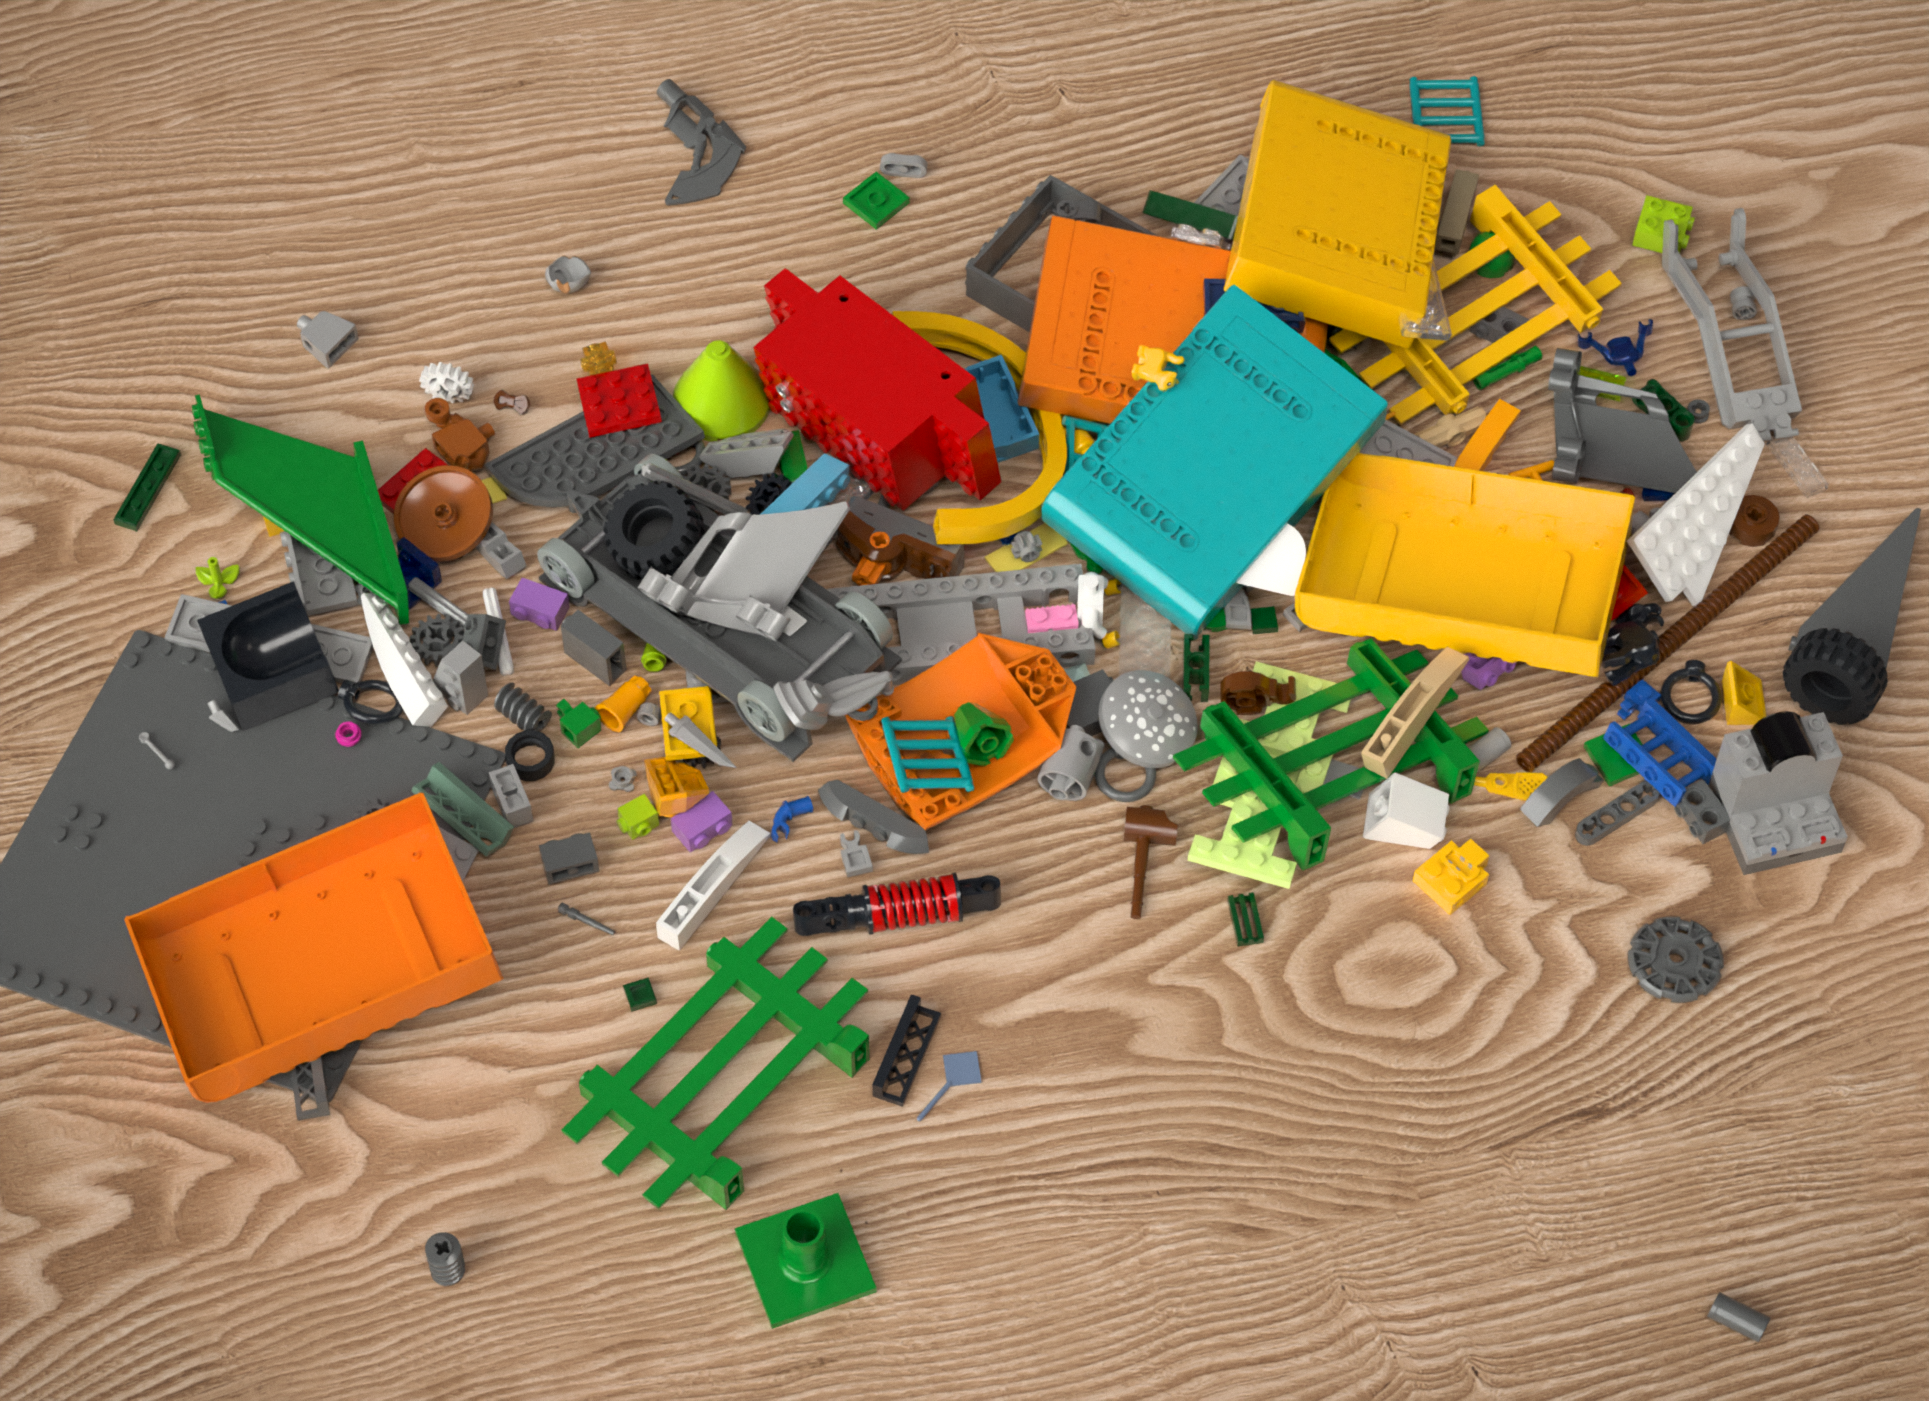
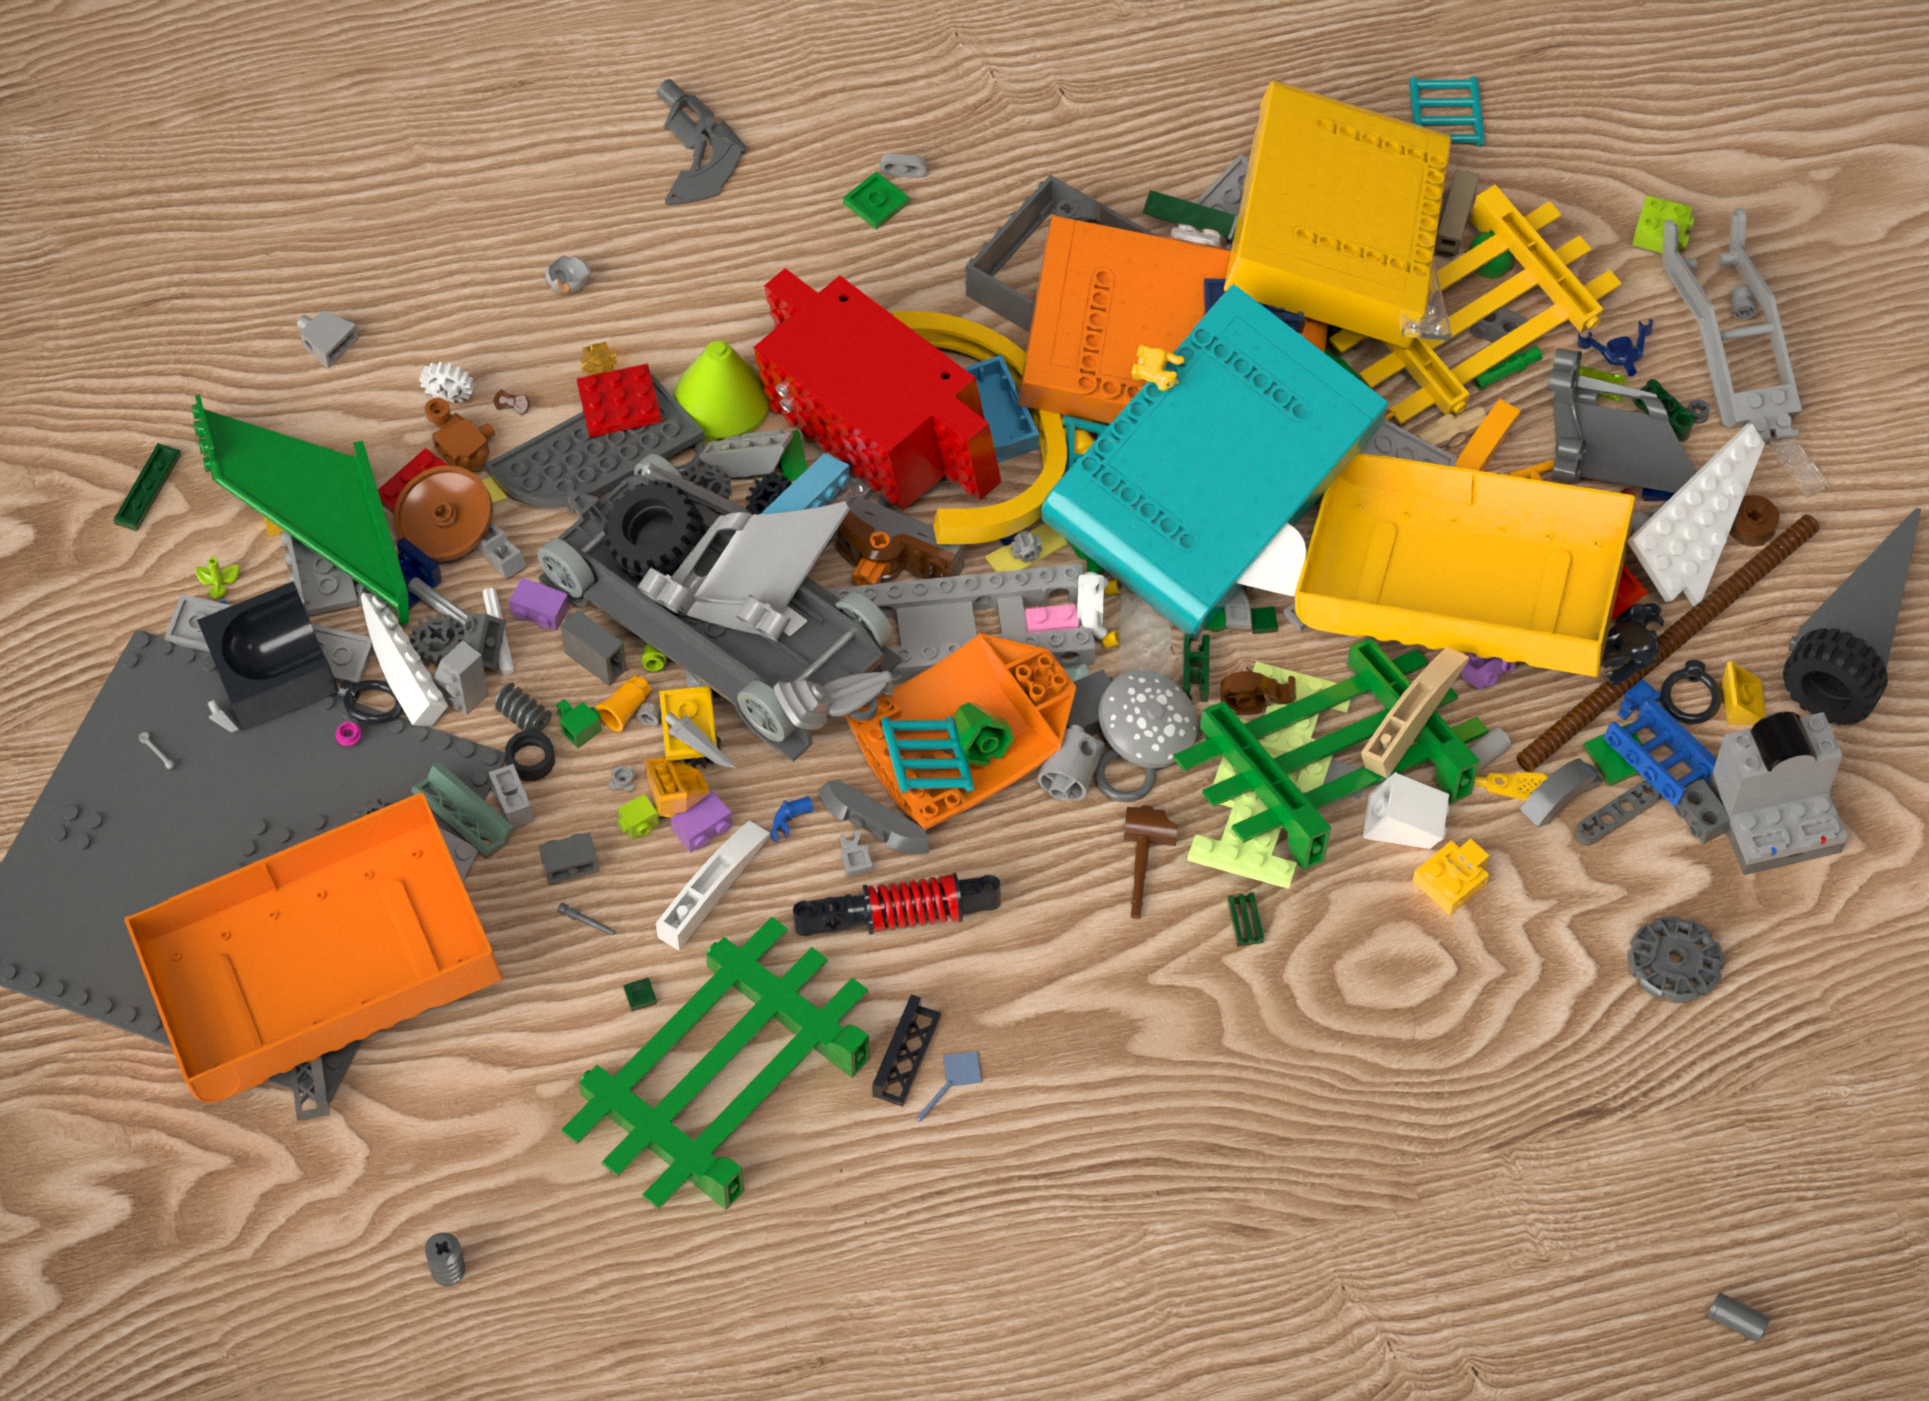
(805, 1260): green piece -> none

